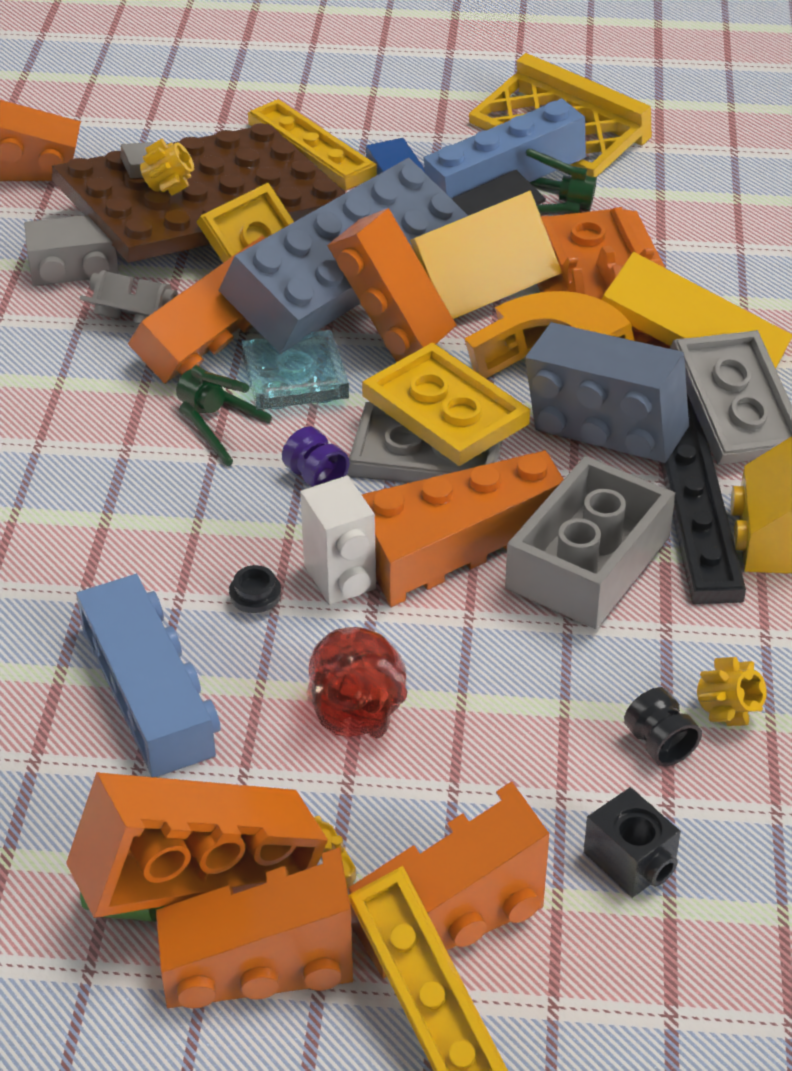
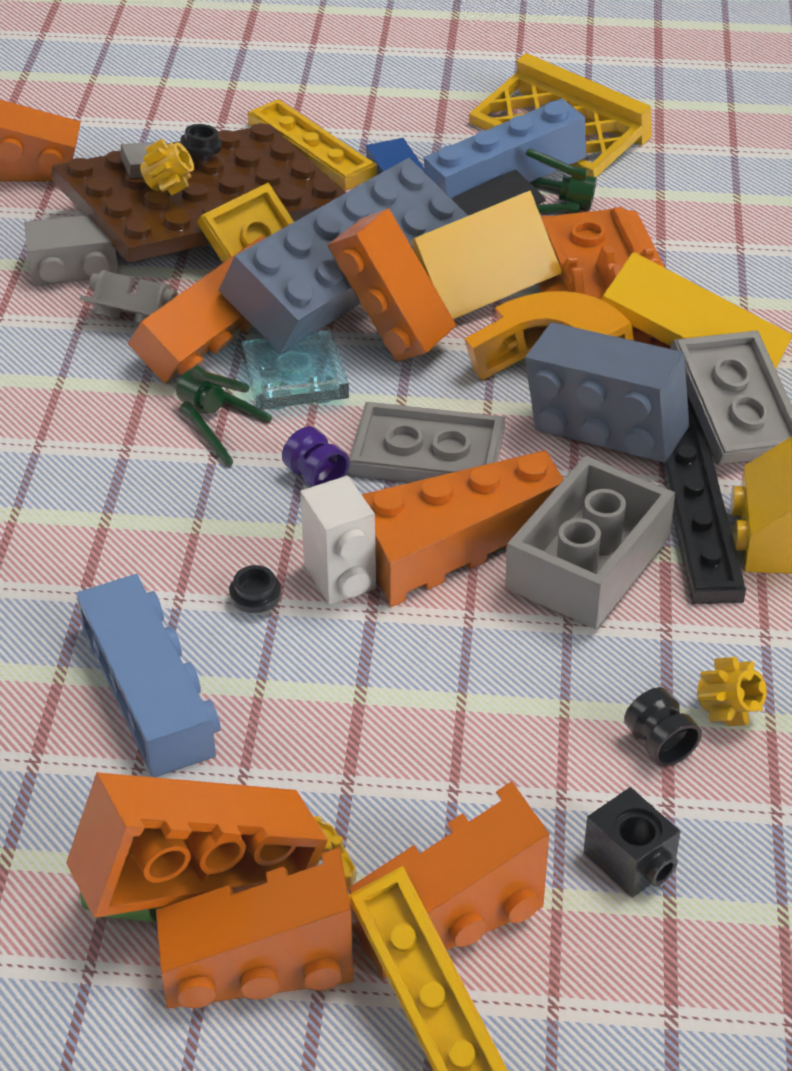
(201, 141): none -> black plate
(352, 665): clear red hair -> none
(446, 403): yellow plate -> none

